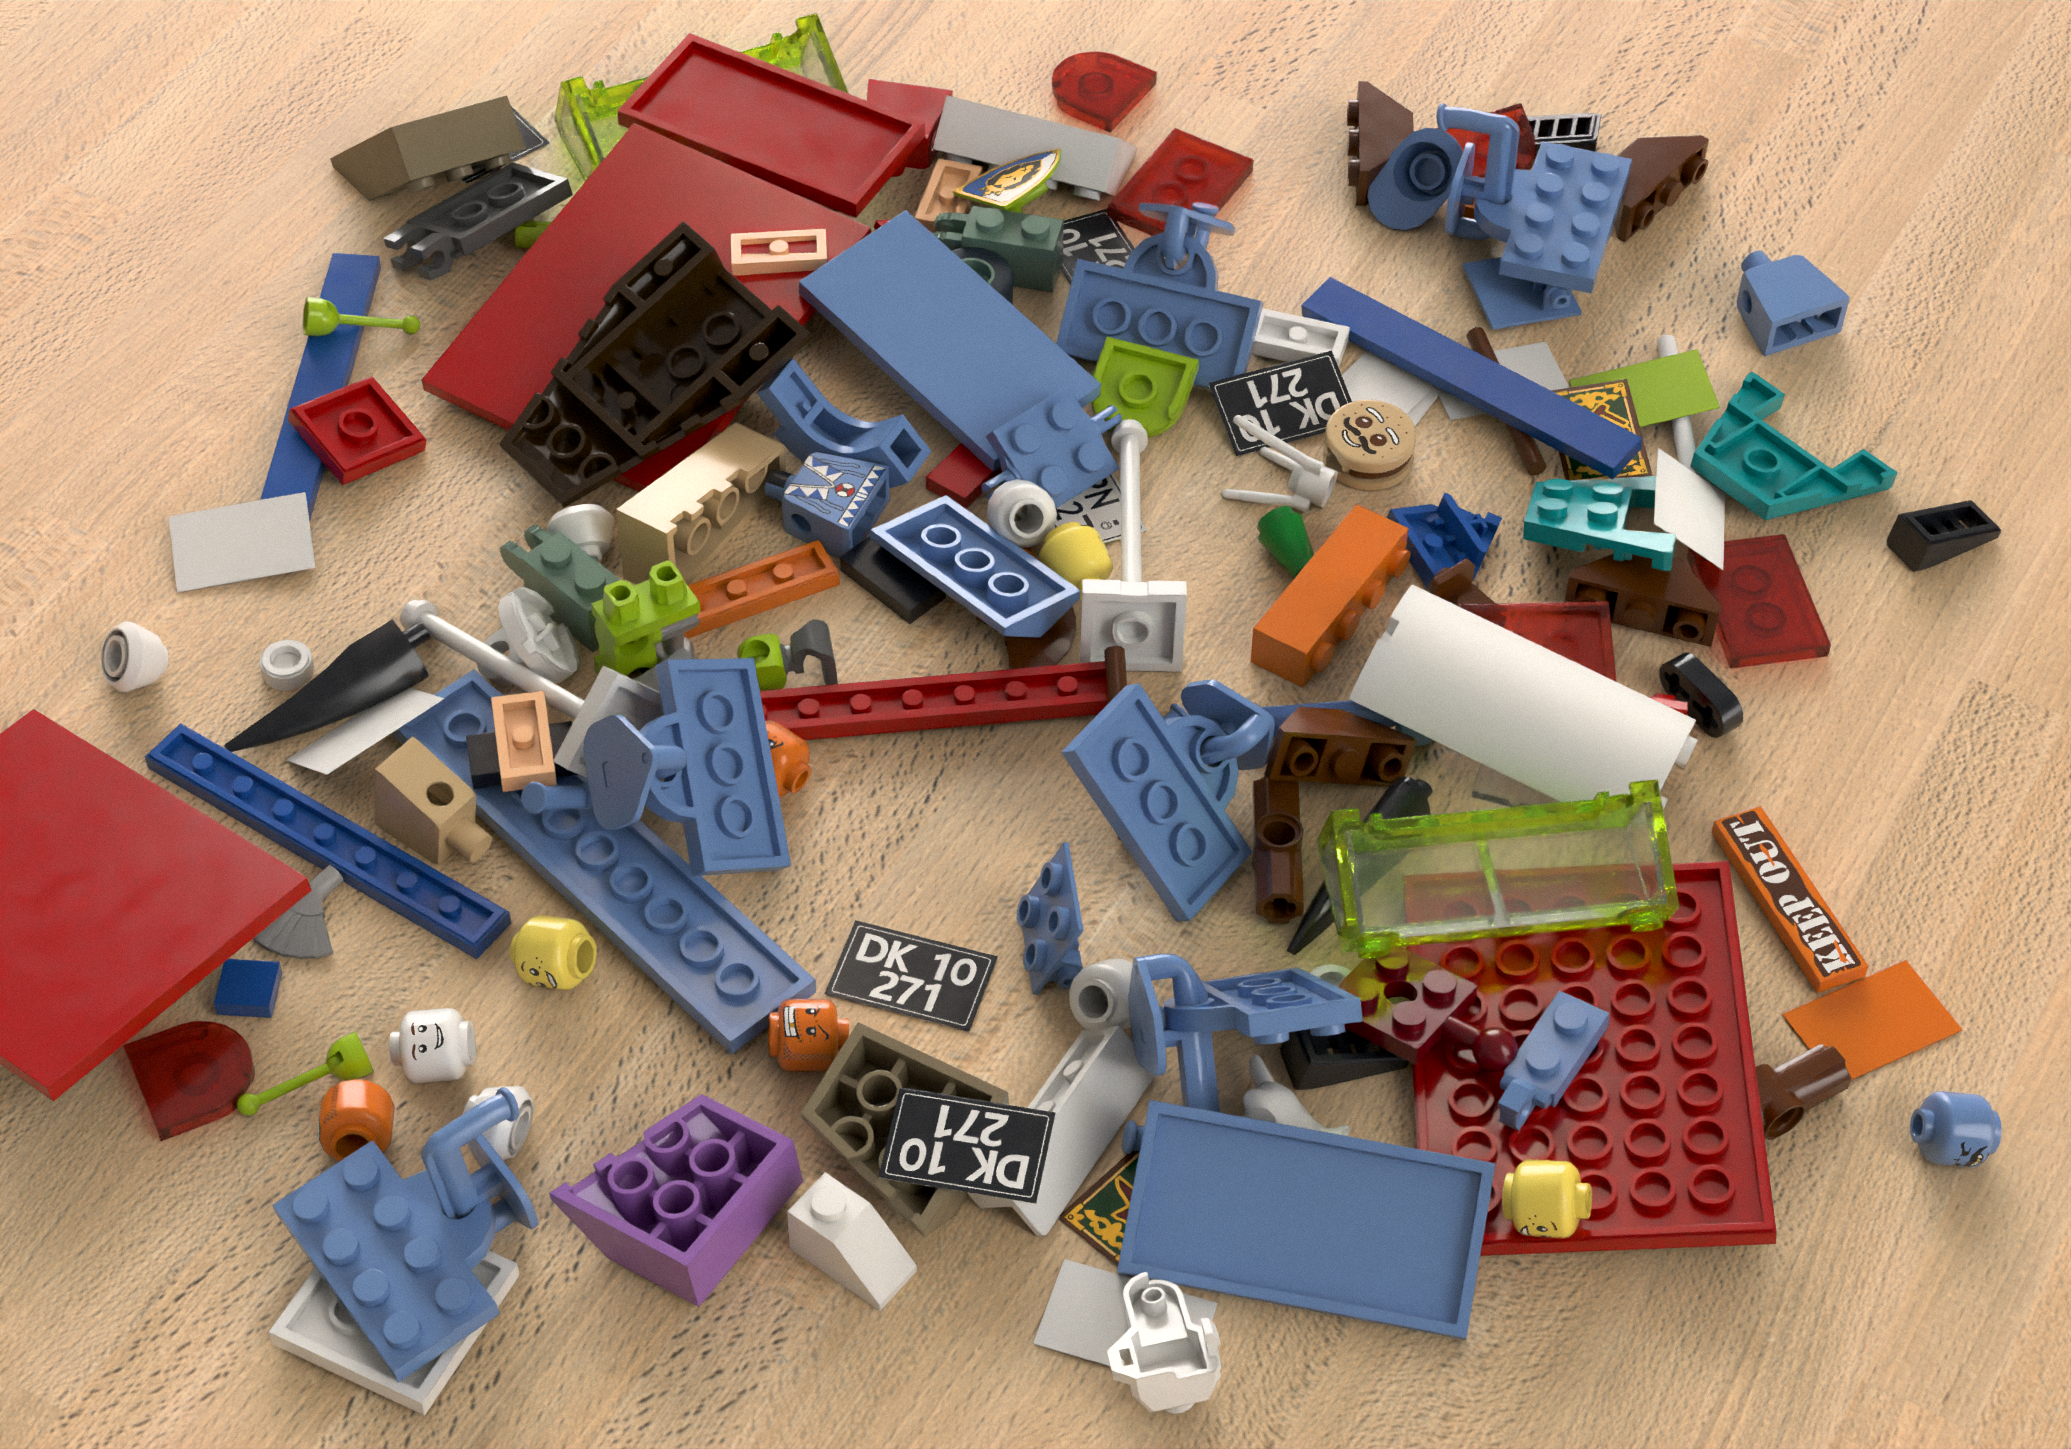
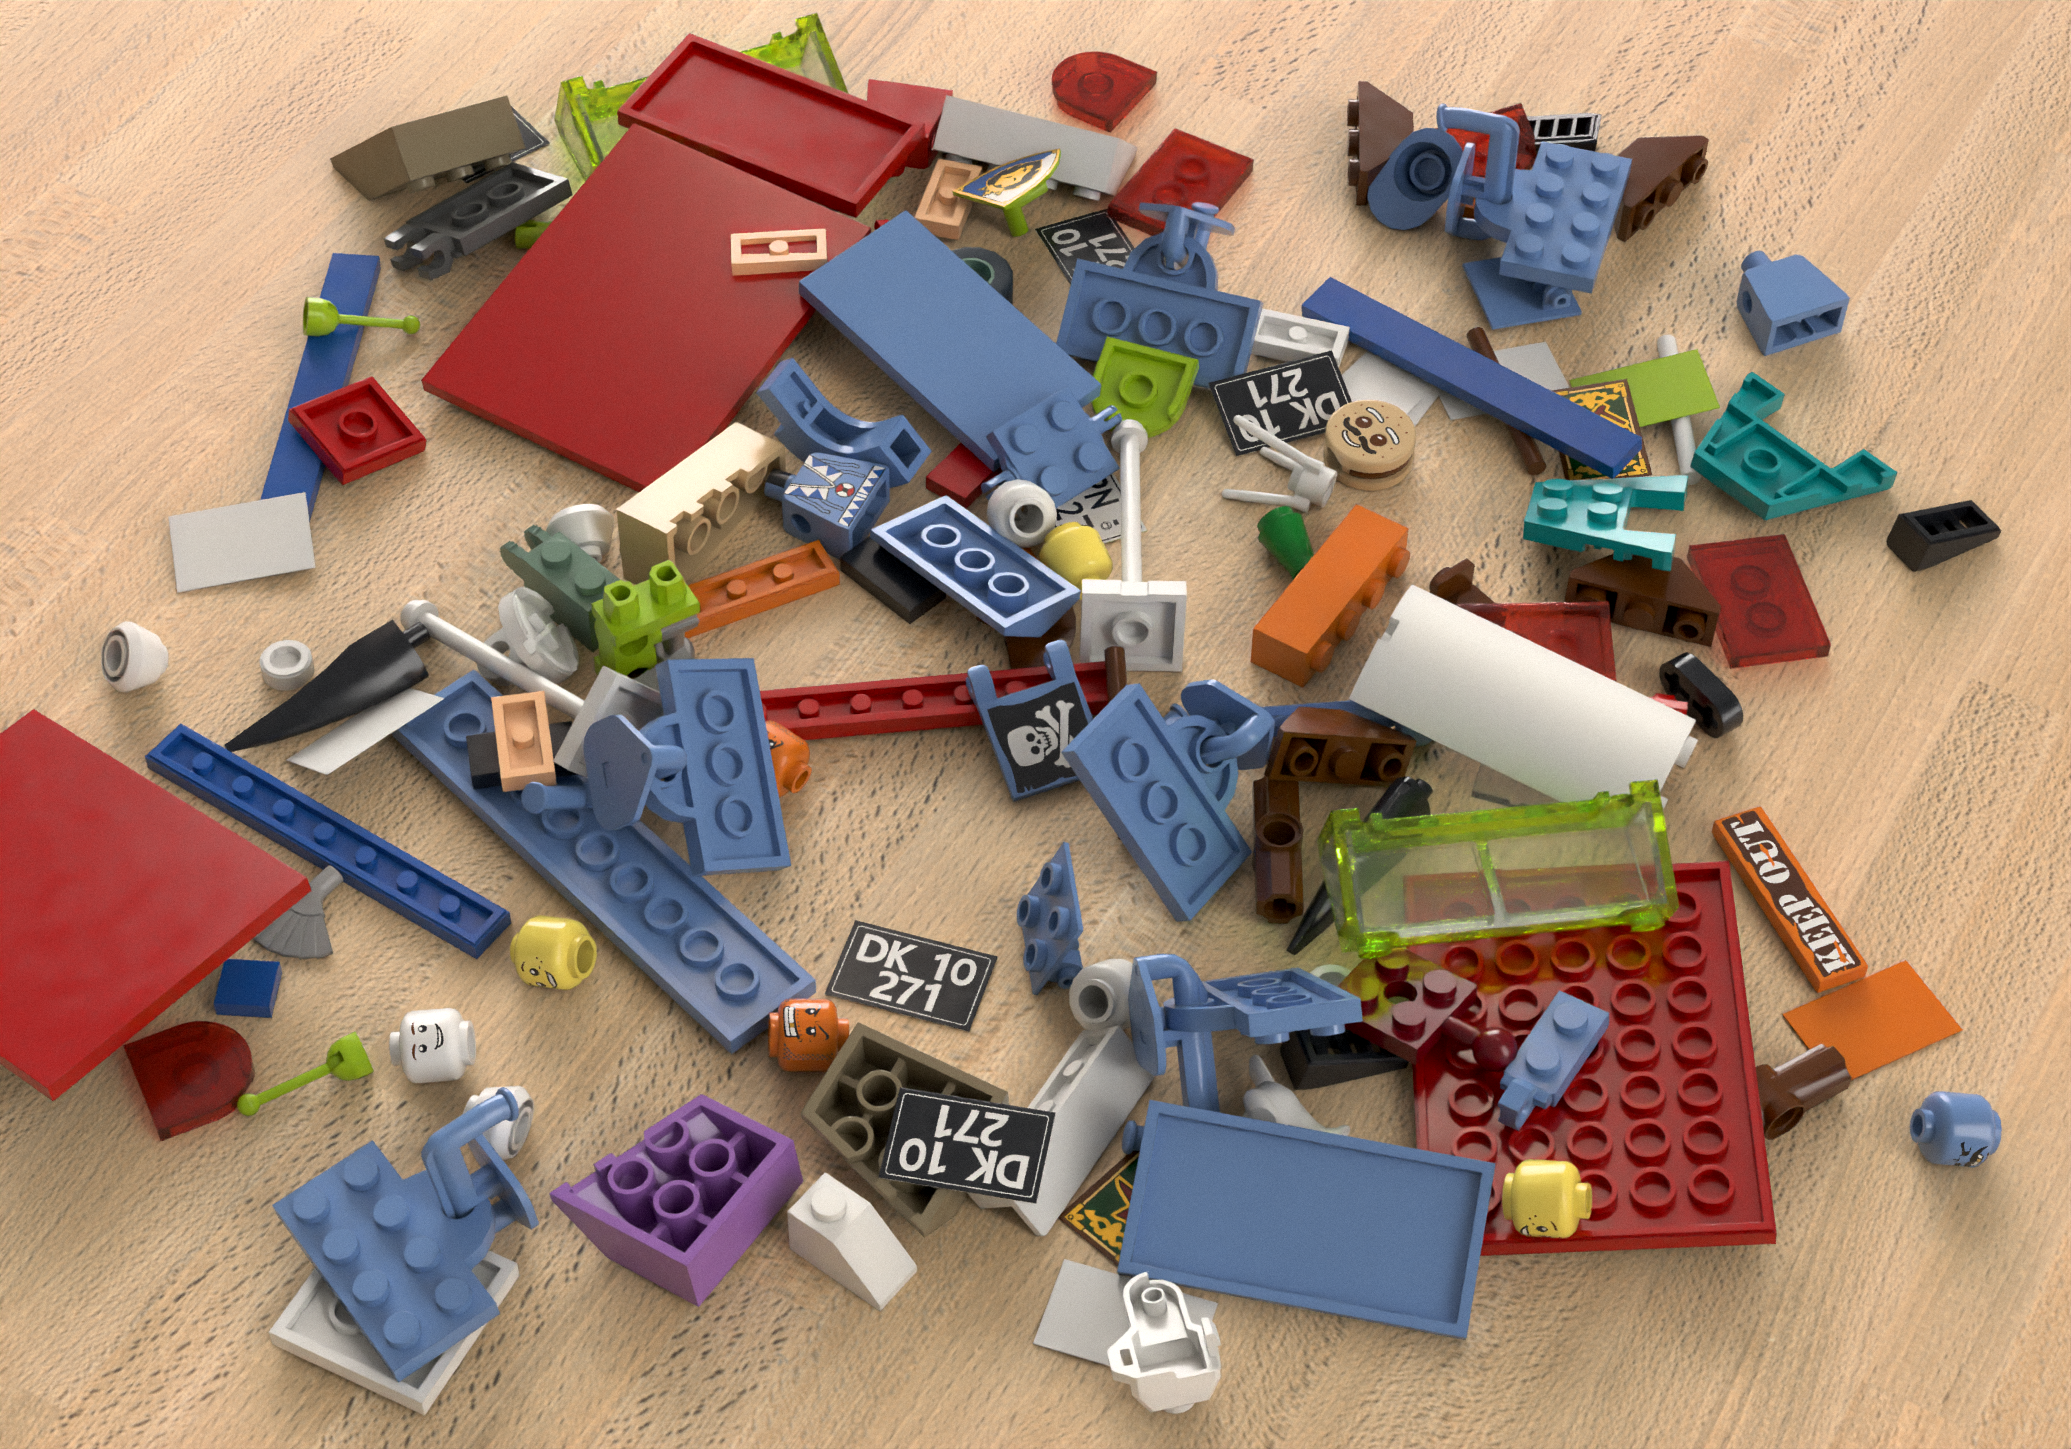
(353, 1116): orange head -> none
(427, 805): tan torso -> none
(651, 368): dark brown wedge -> none
(776, 660): leg -> none
(1026, 241): sand green hinge -> none
(1033, 724): none -> flag
(1444, 536): blue slope -> none
(1689, 508): white sticker -> none

